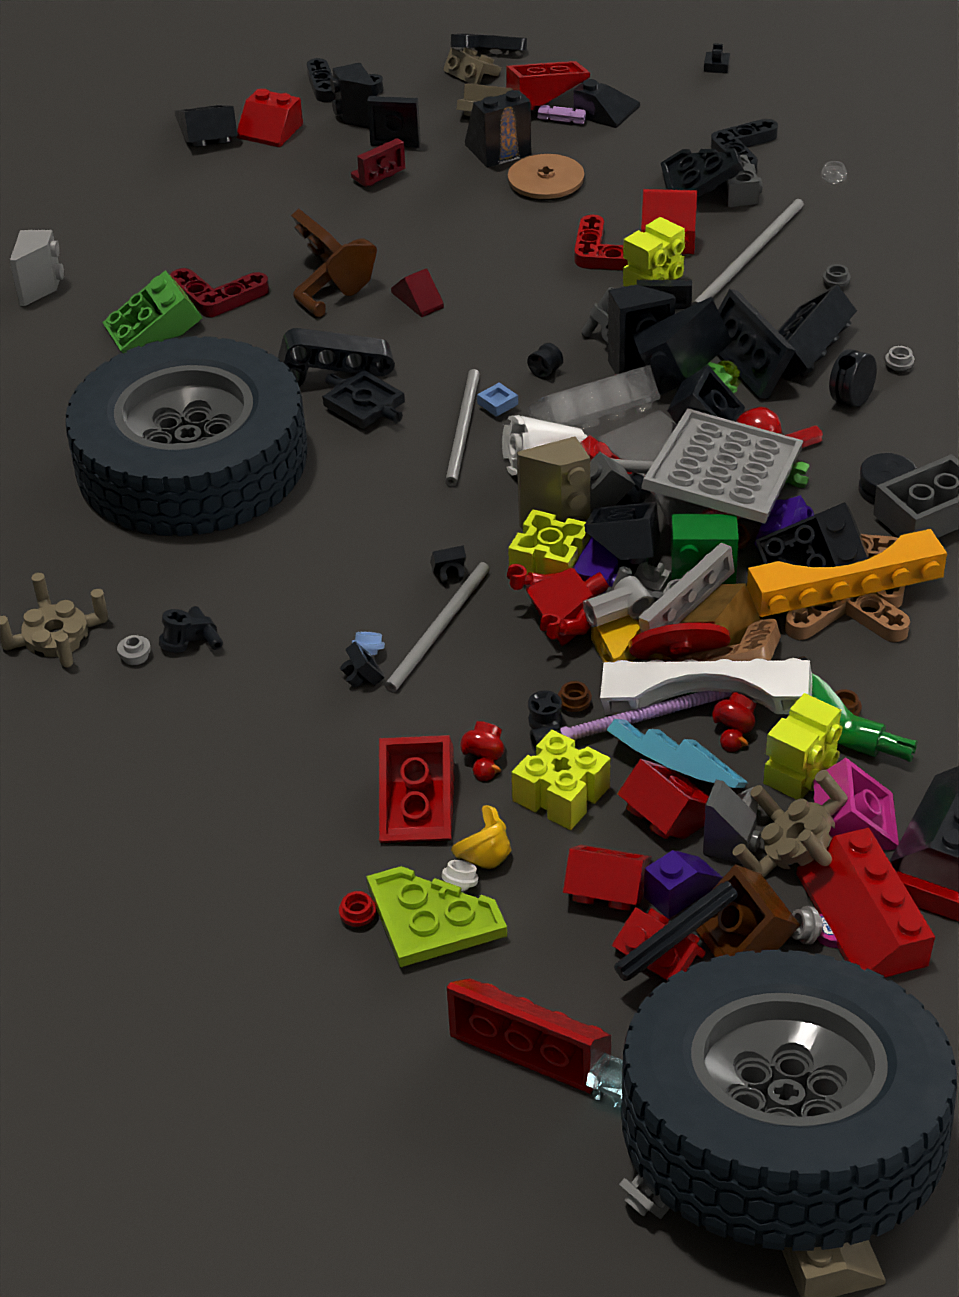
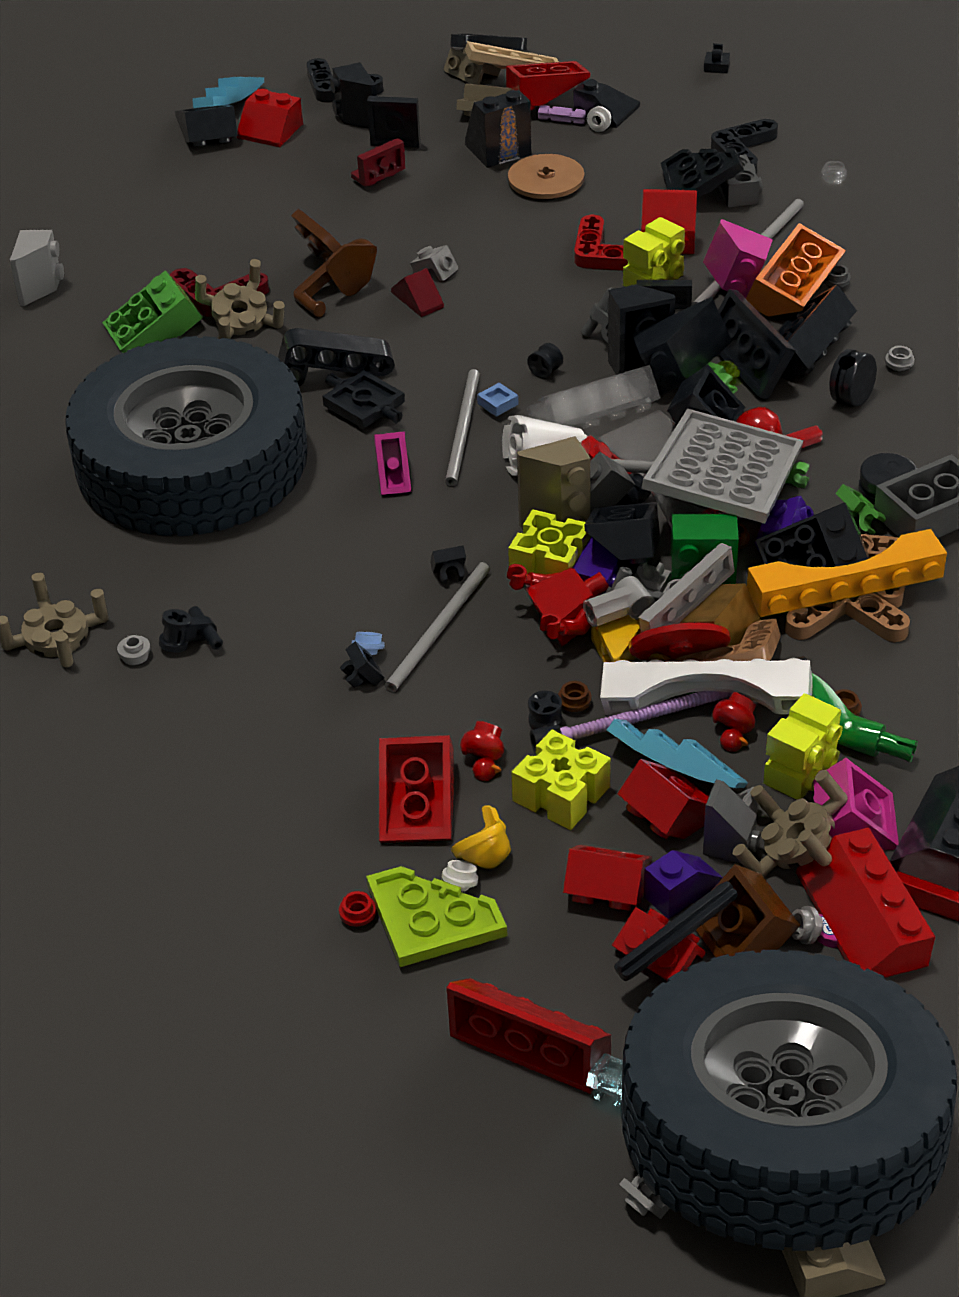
(229, 91): none -> medium azure slope
(240, 297): none -> dark tan plate
(392, 463): none -> dark pink slope
(438, 258): none -> light grey bracket
(502, 57): none -> tan plate
(604, 115): none -> white plate
(736, 256): none -> dark pink slope
(794, 273): none -> orange slope
(860, 505): none -> bright green plate

